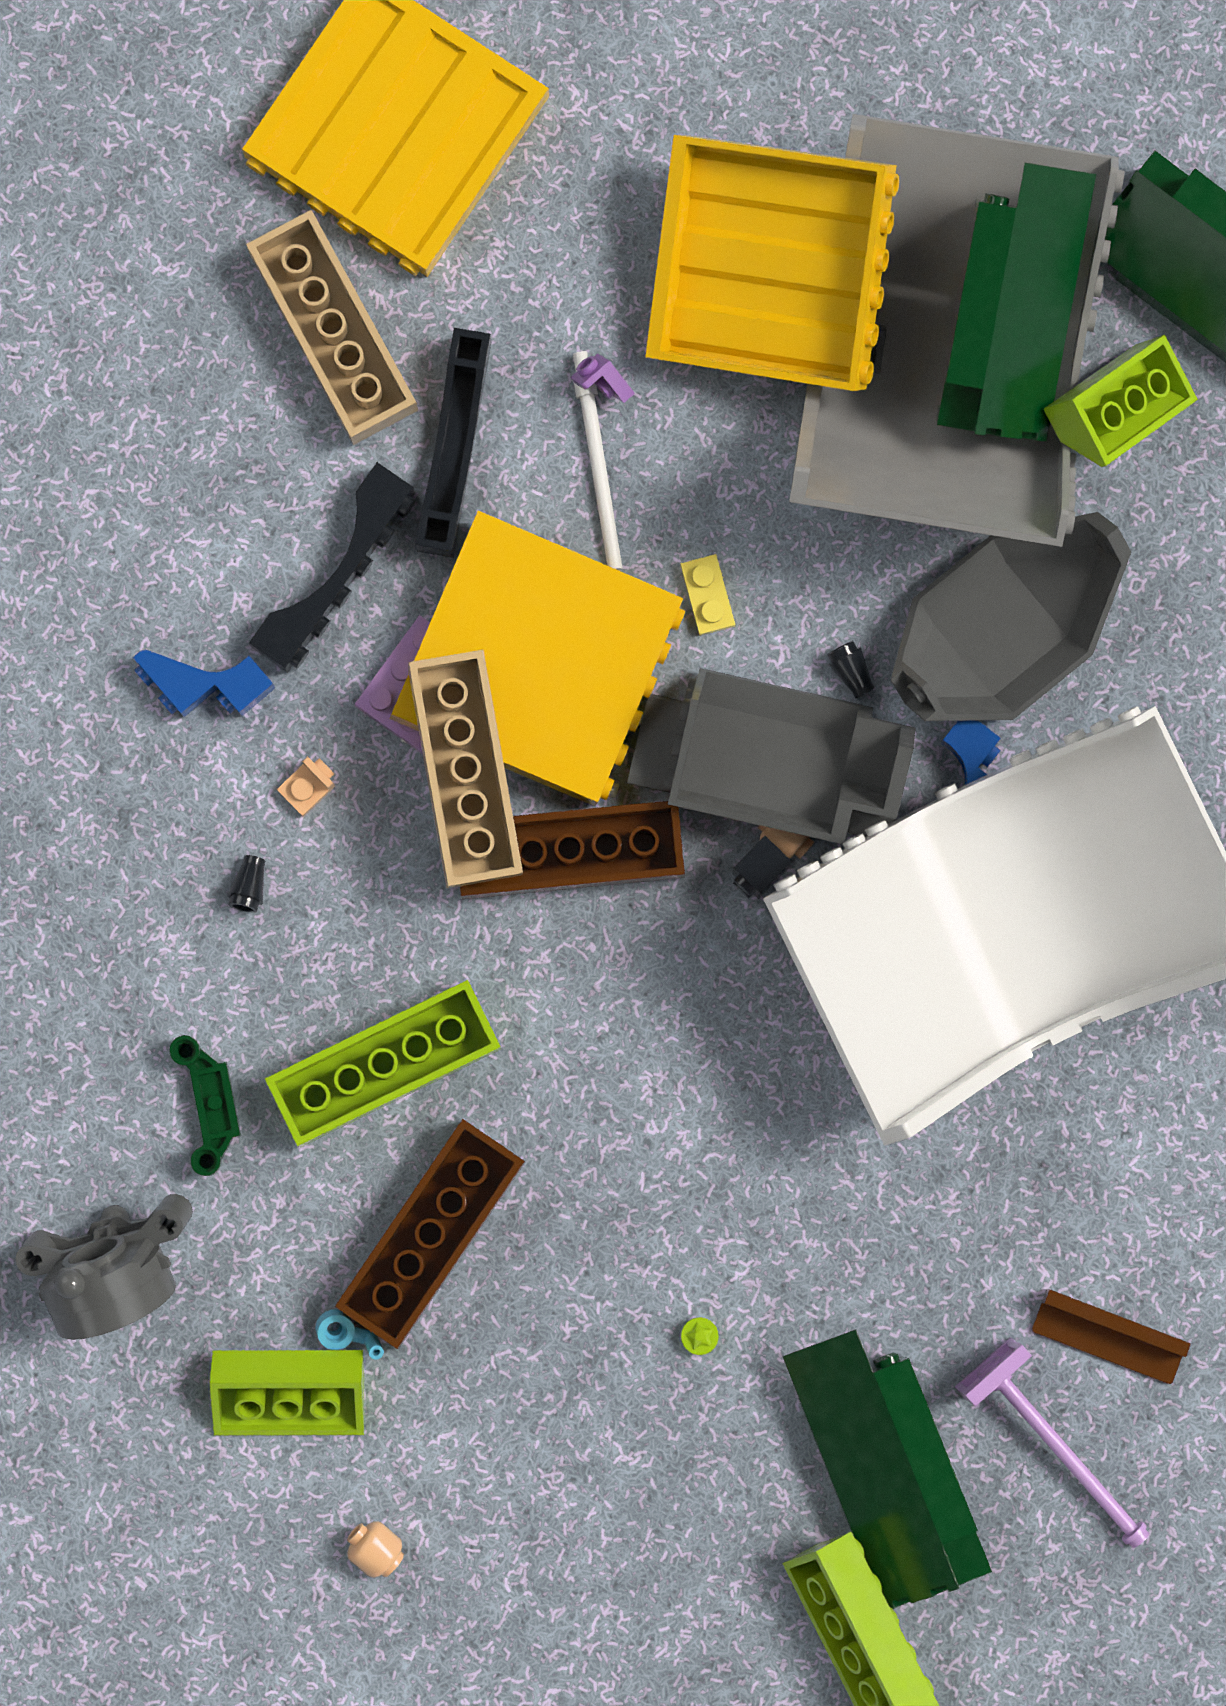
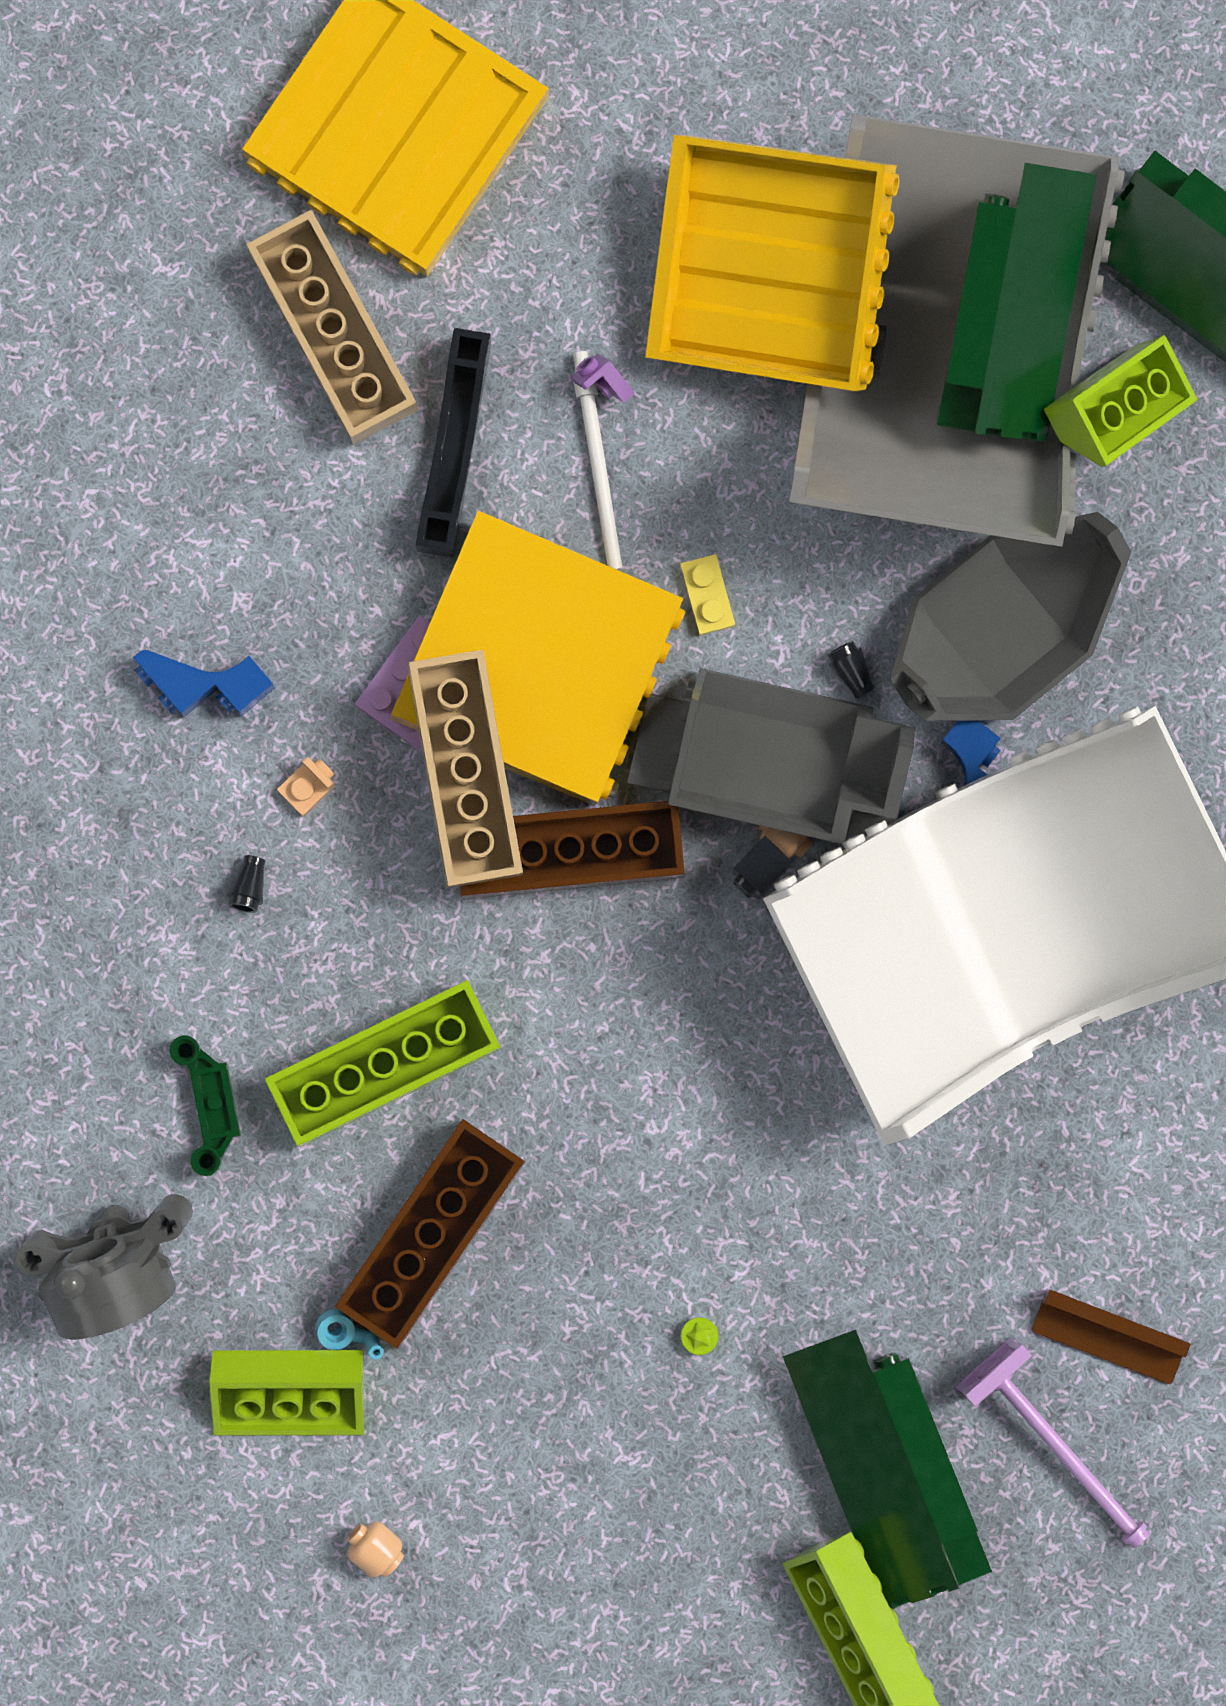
(289, 630): black arch -> none

